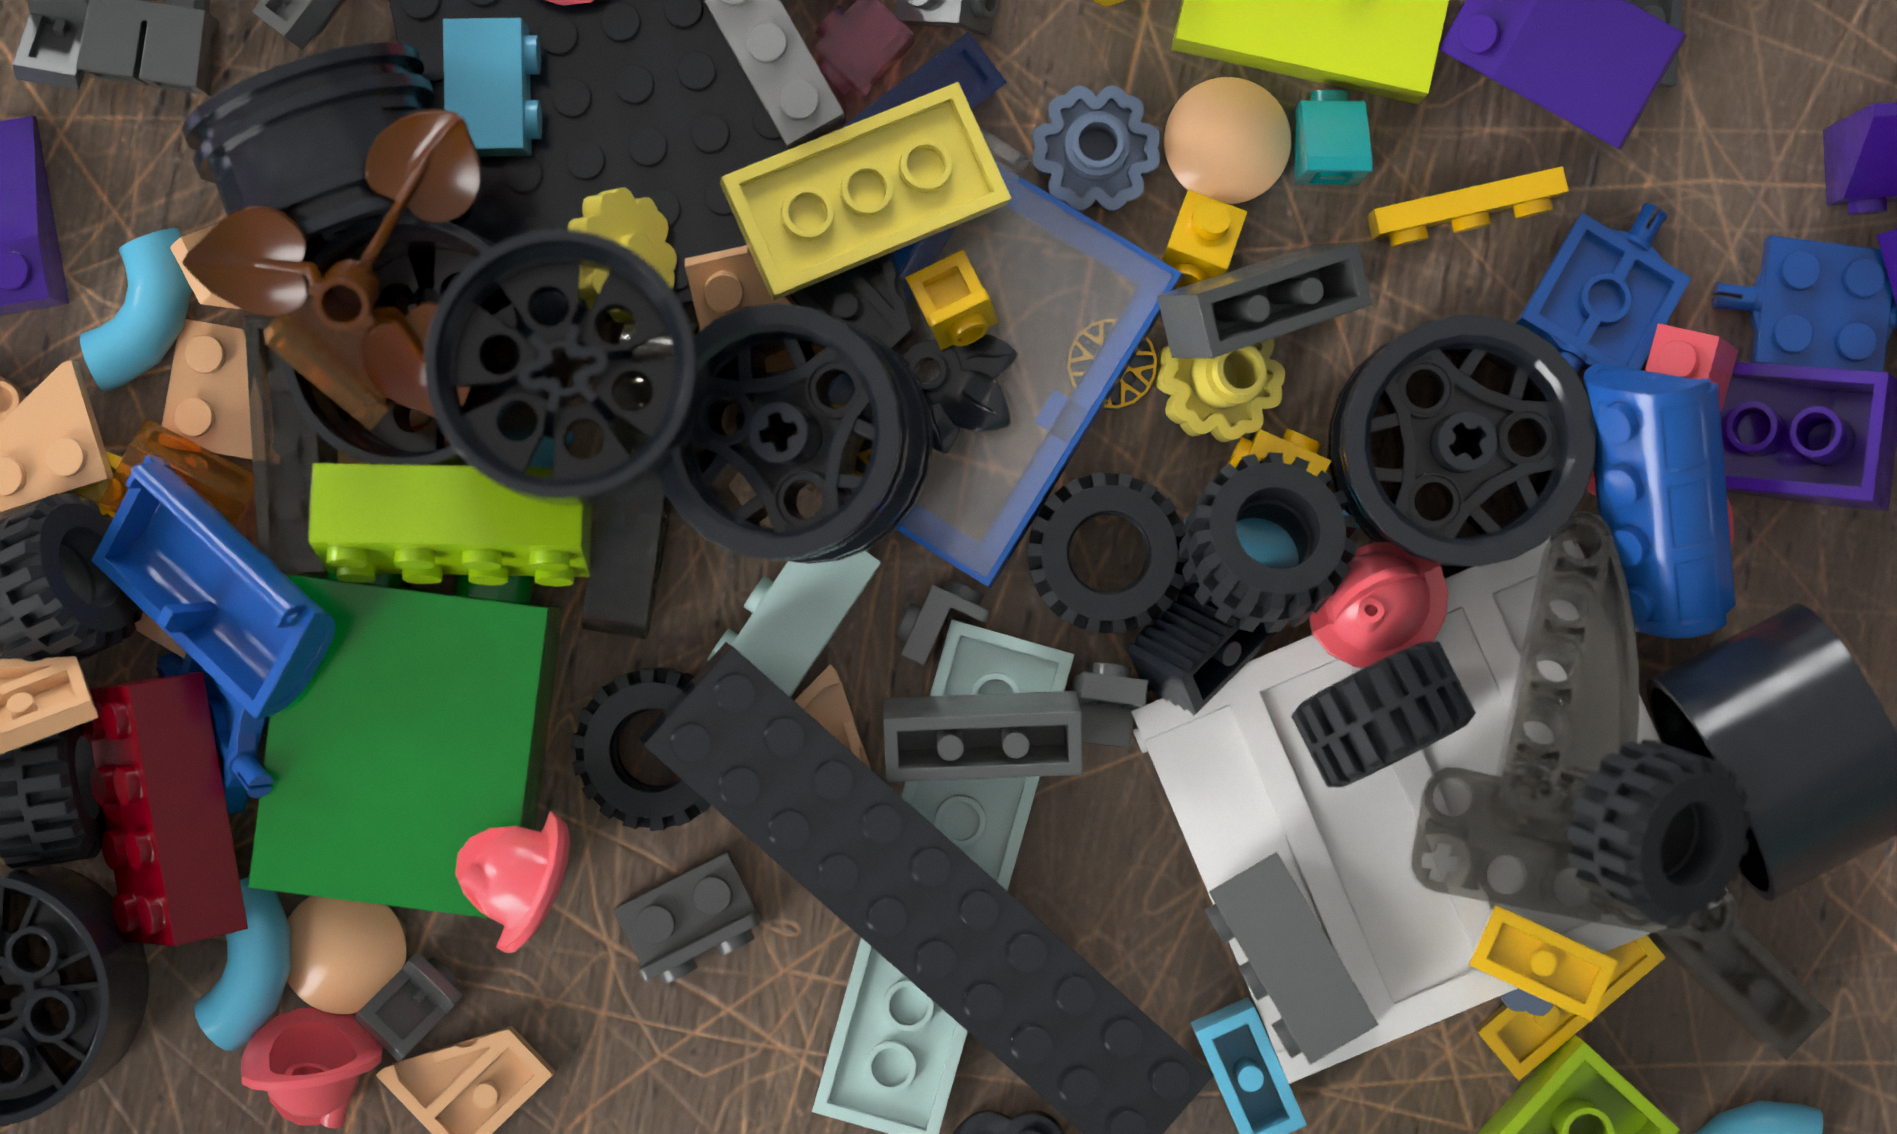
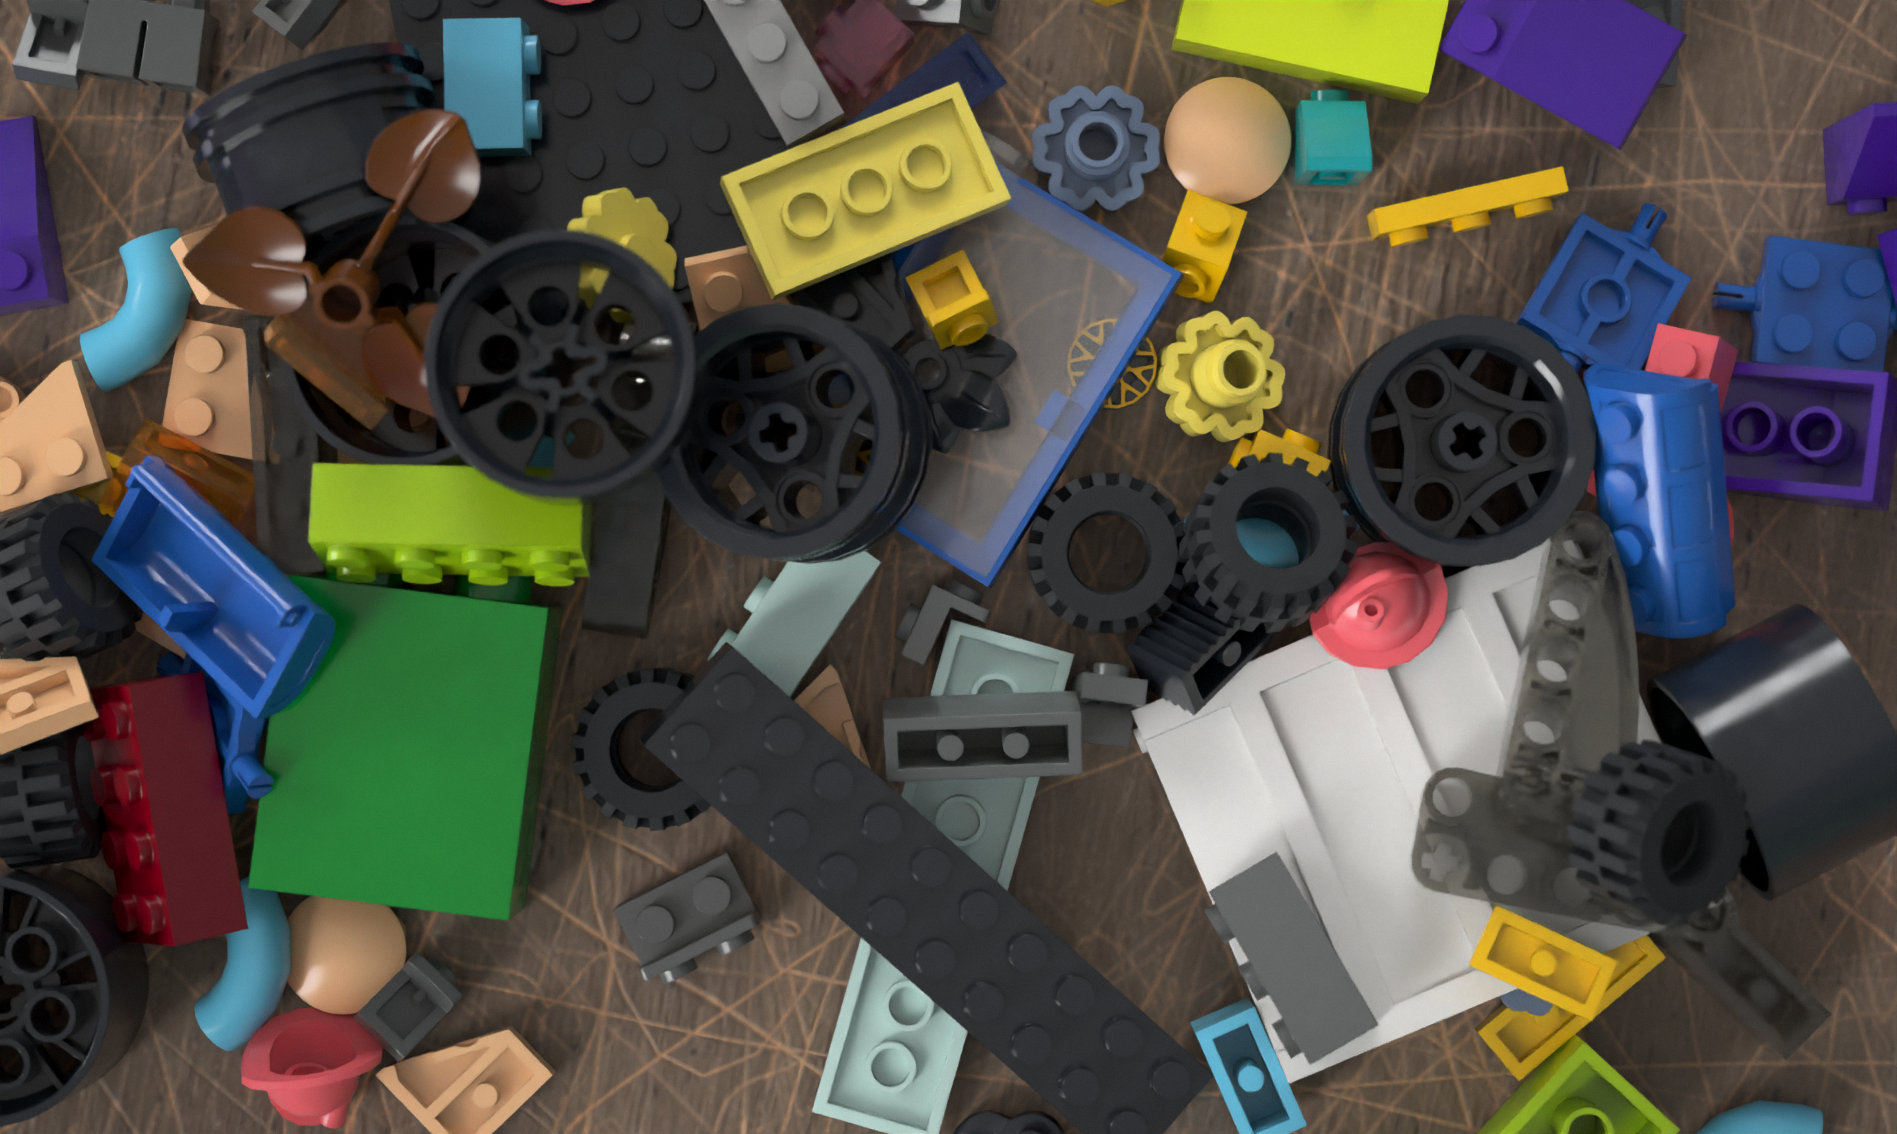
(515, 876): coral helmet -> none
(1264, 300): dark grey brick -> none
(1383, 714): black tyre -> none

